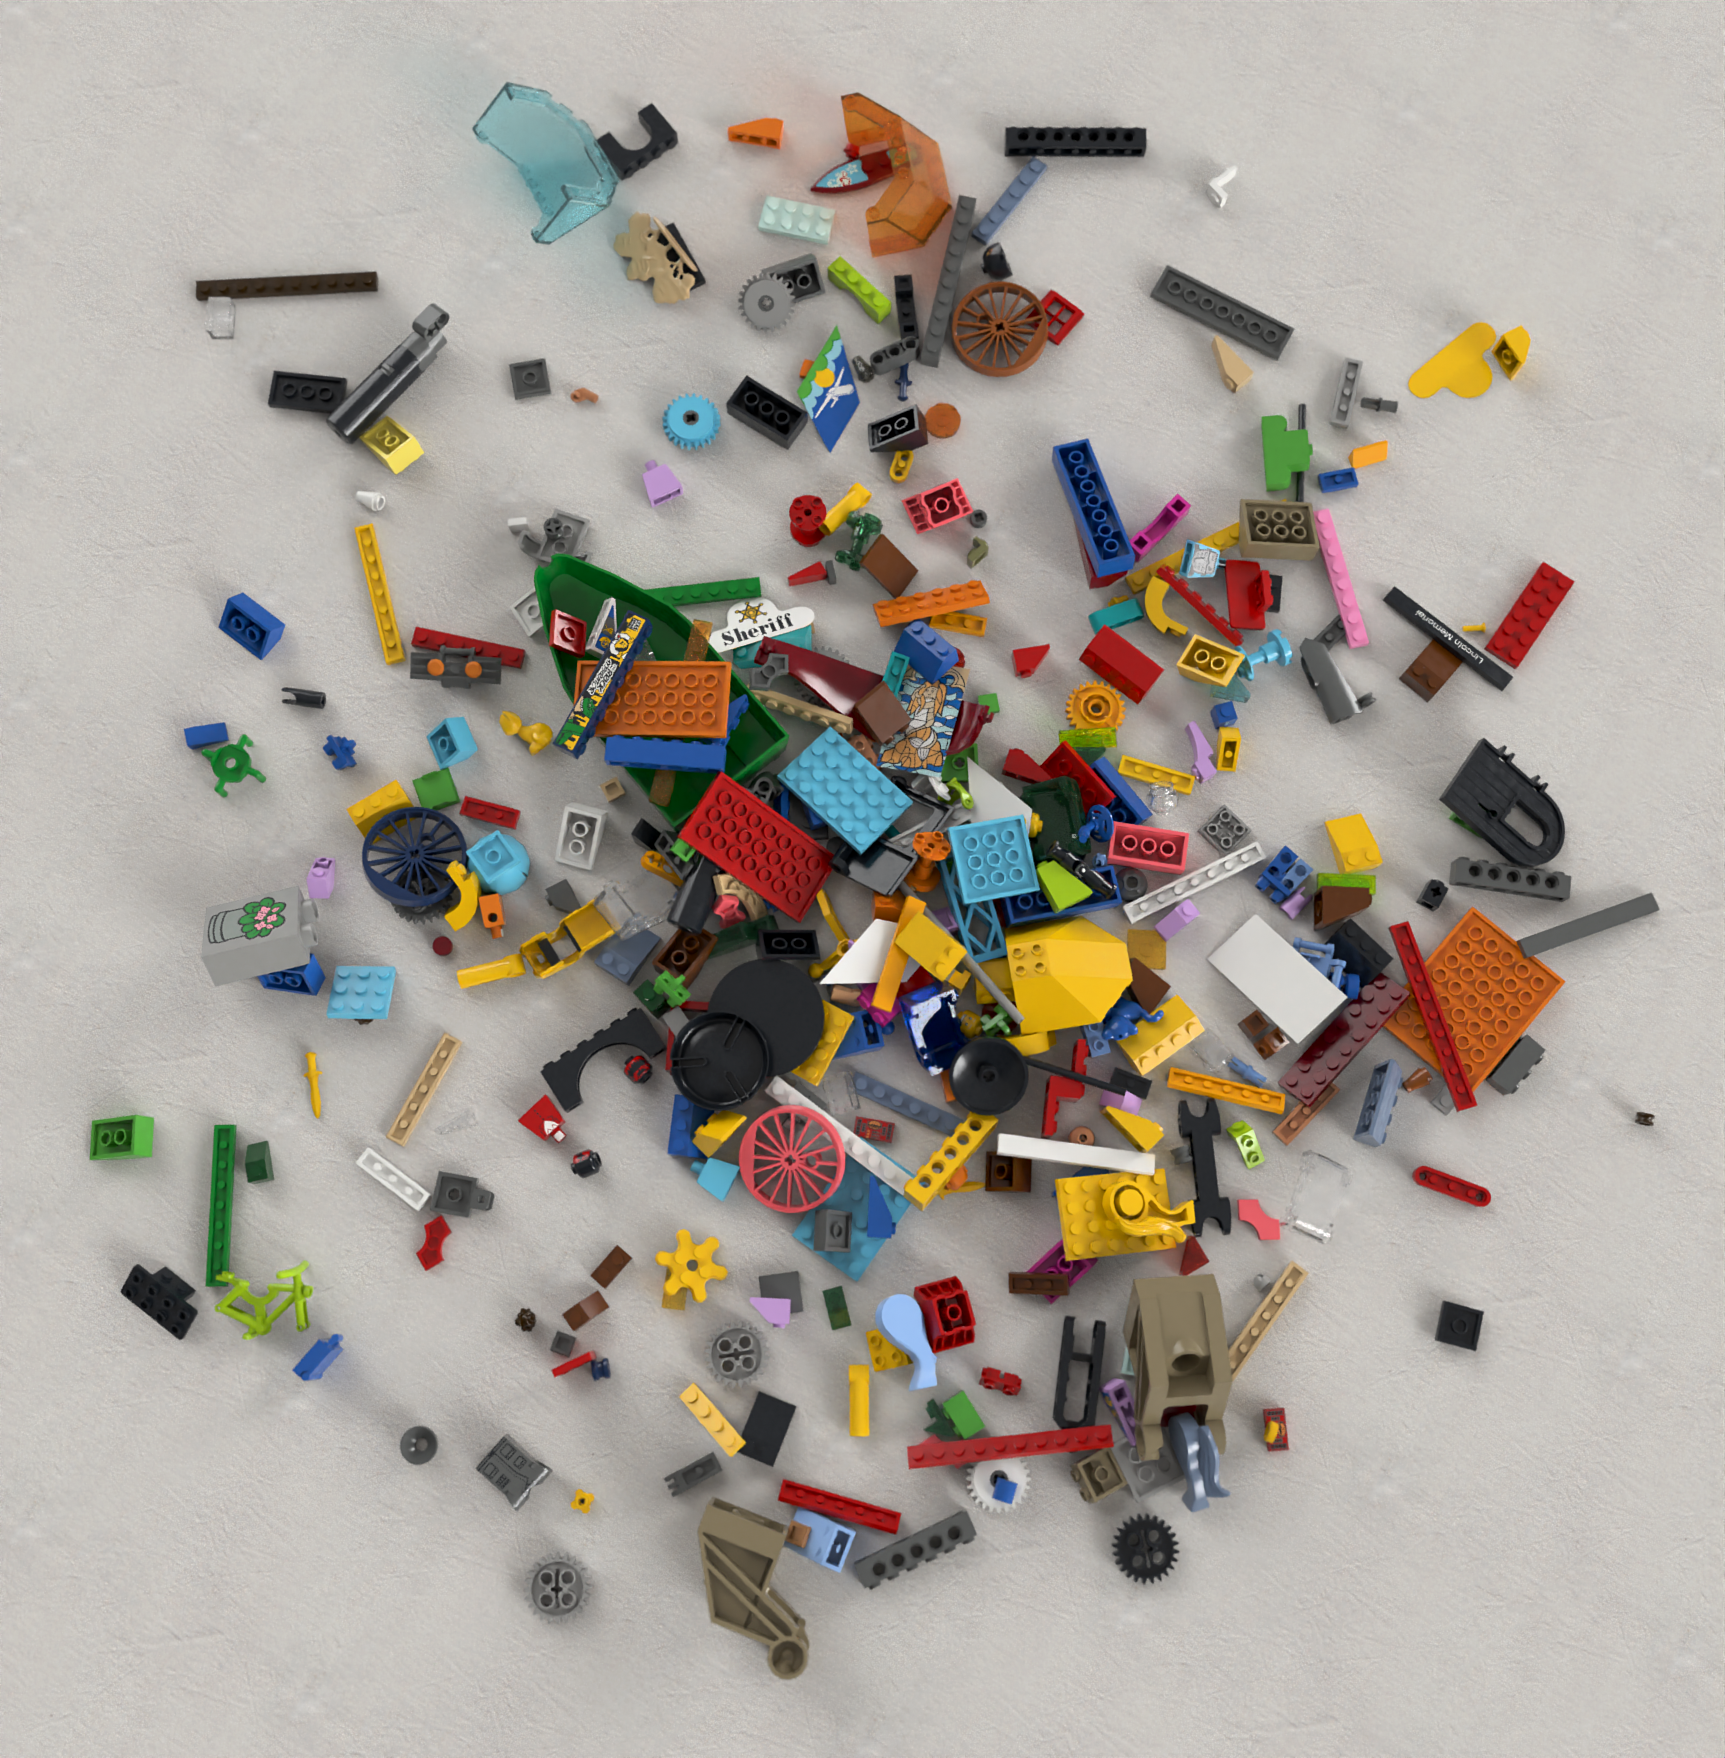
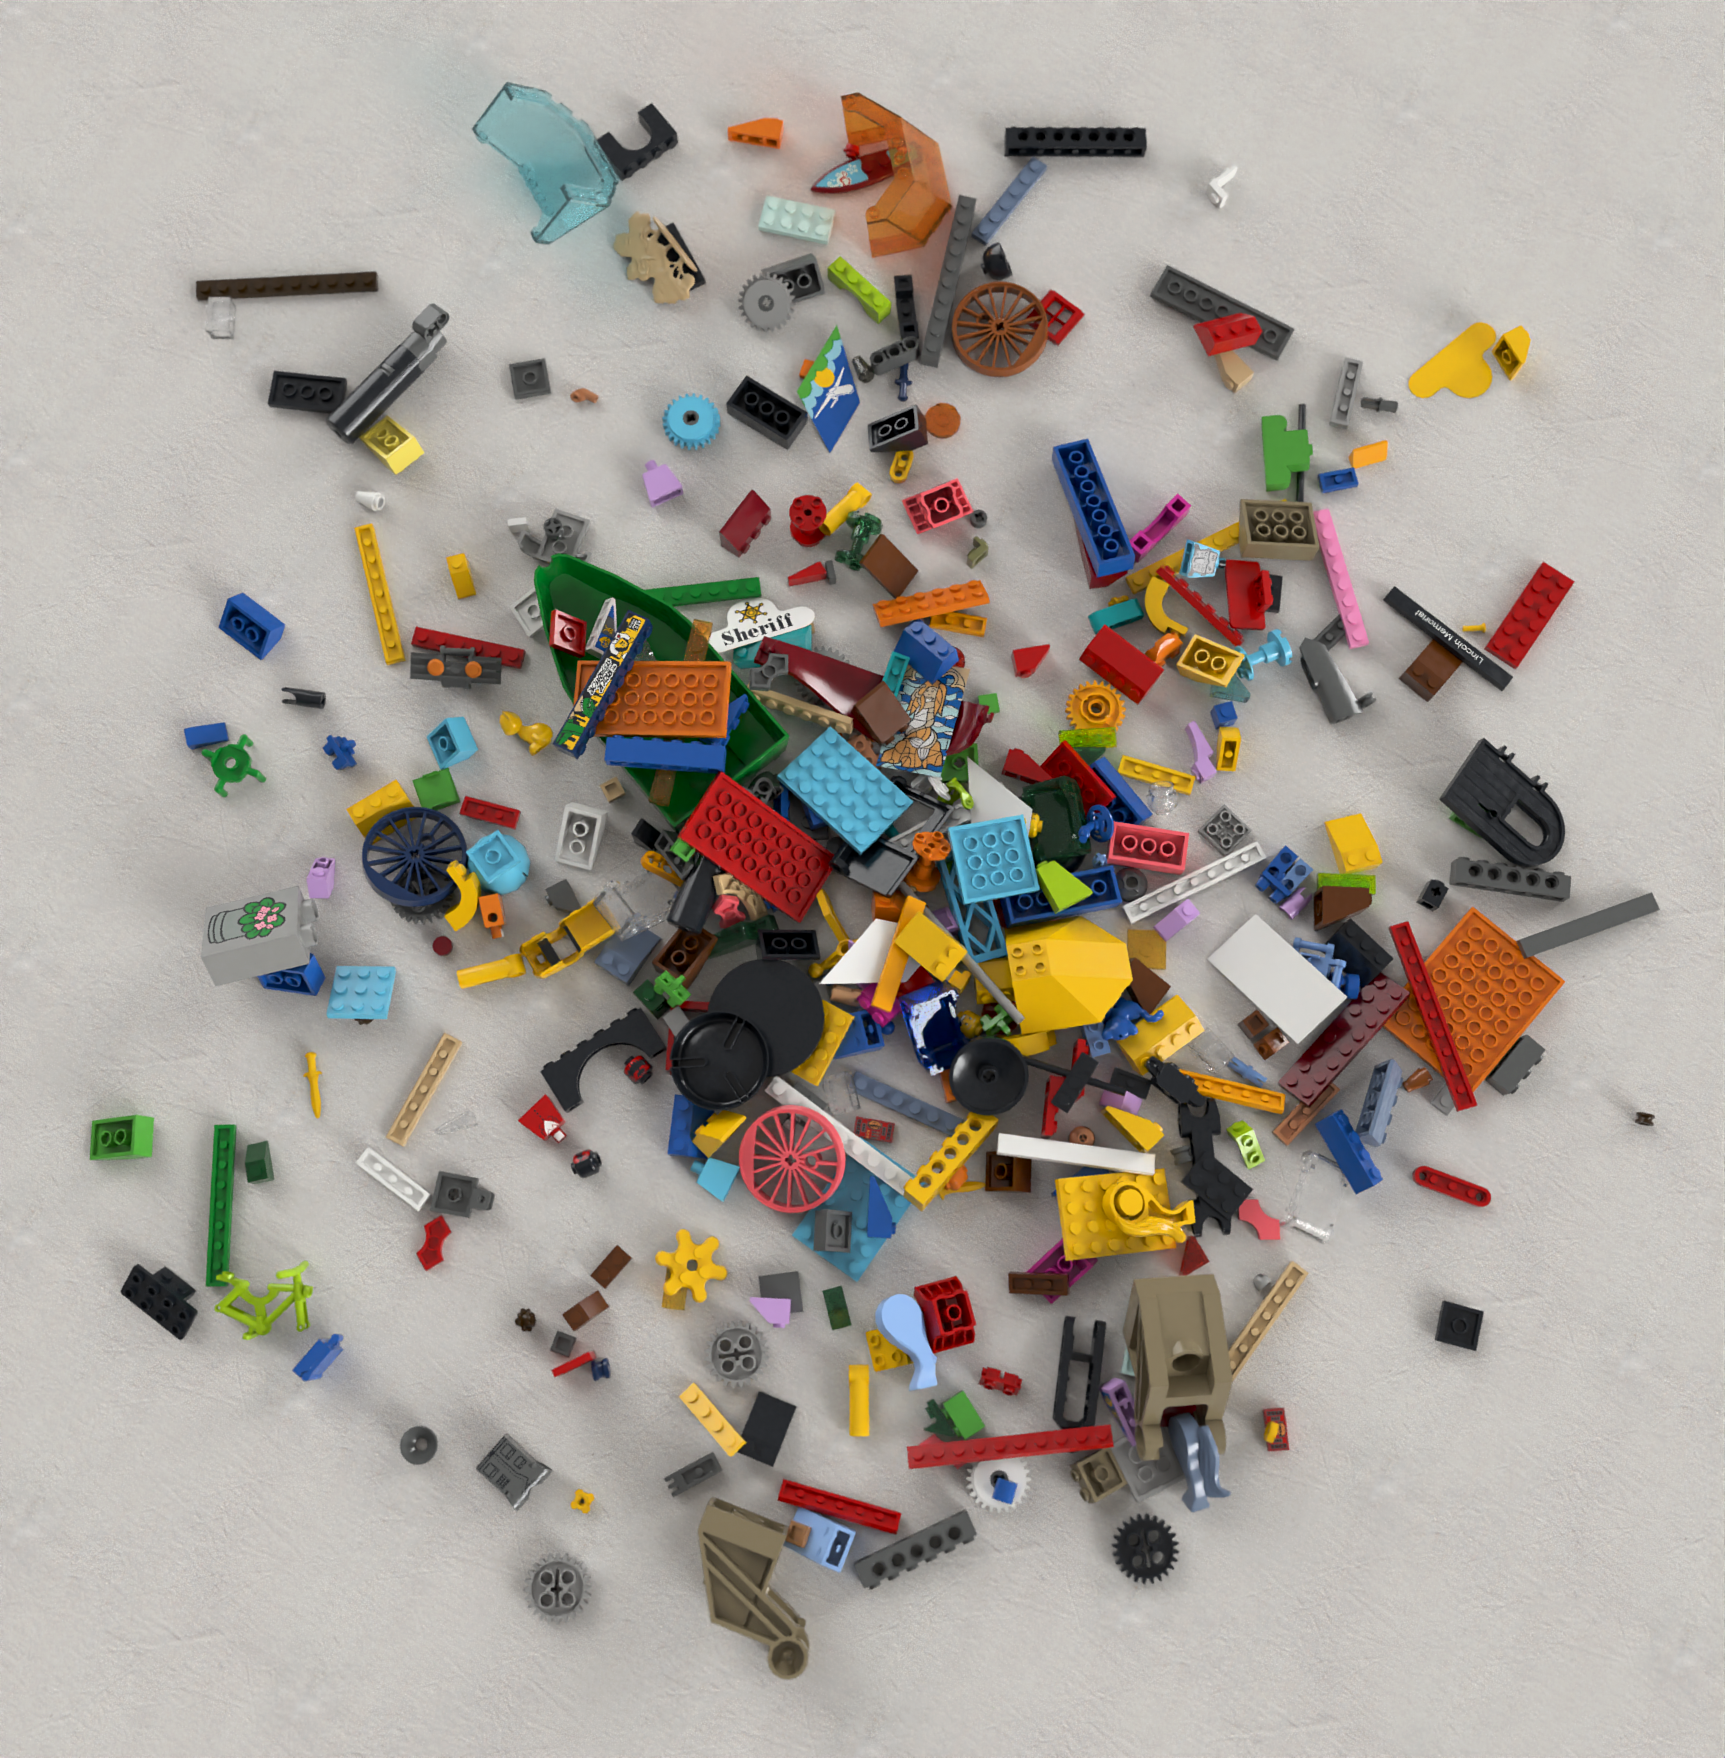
(461, 575): none -> yellow slope
(745, 524): none -> dark red slope
(1075, 1082): none -> black plate
(1090, 877): black piece -> none
(1164, 648): none -> orange slope
(1173, 1083): none -> black hinge
(1216, 1185): none -> black plate
(1228, 333): none -> red slope
(1349, 1151): none -> blue slope

